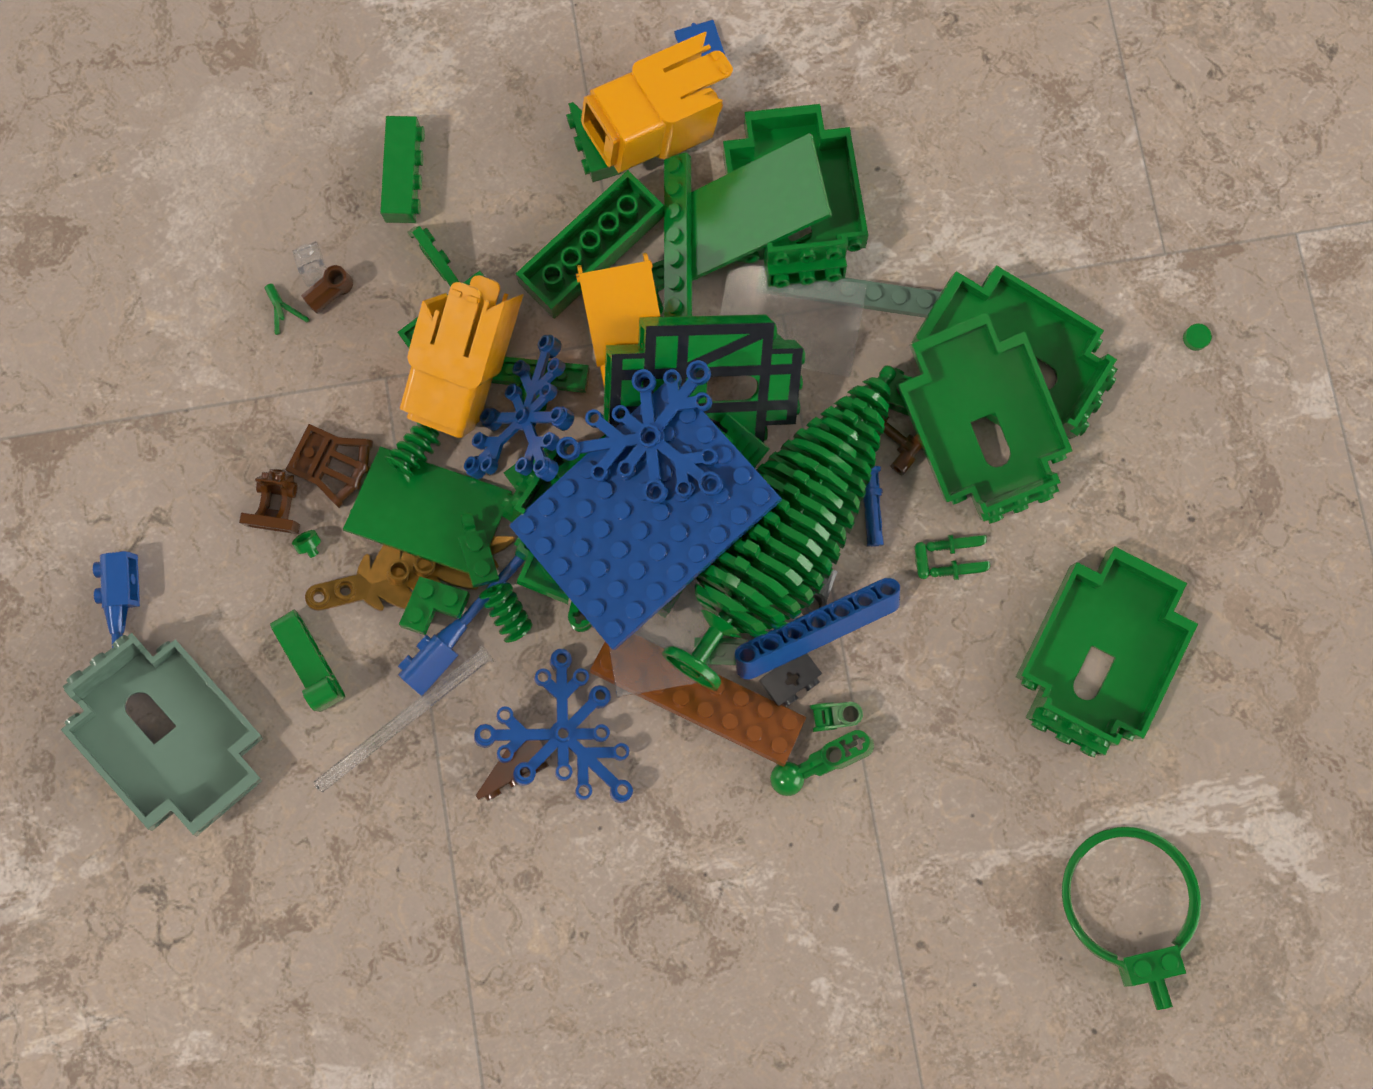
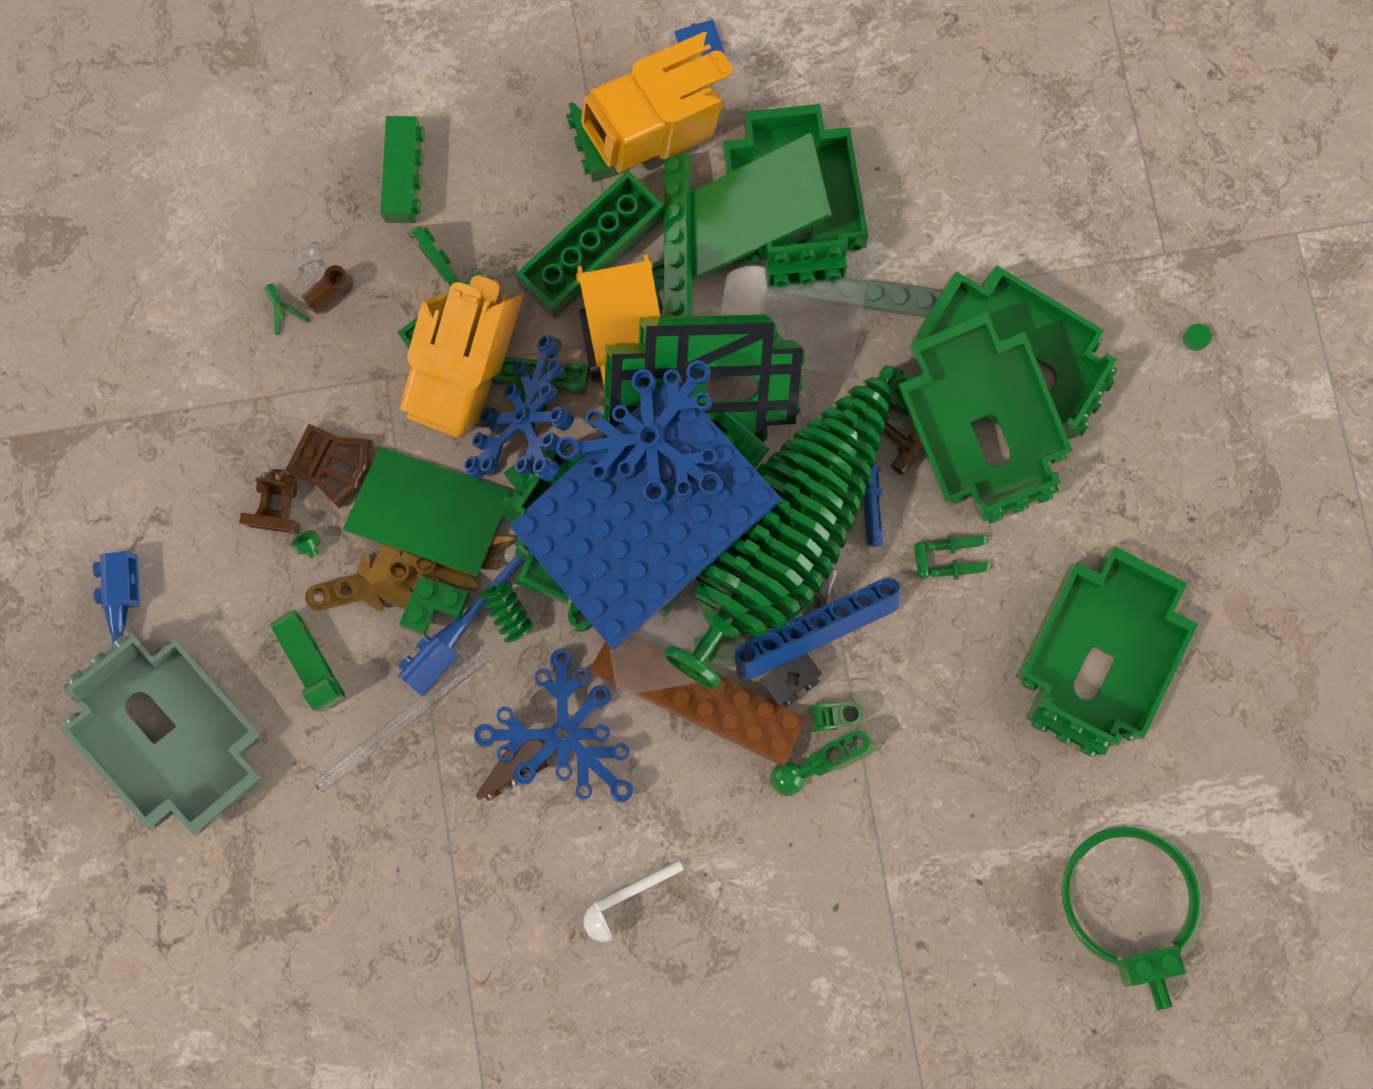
(413, 449): green piece -> none
(477, 553): green plate -> none
(594, 370): none -> black beam
(594, 921): none -> white piece

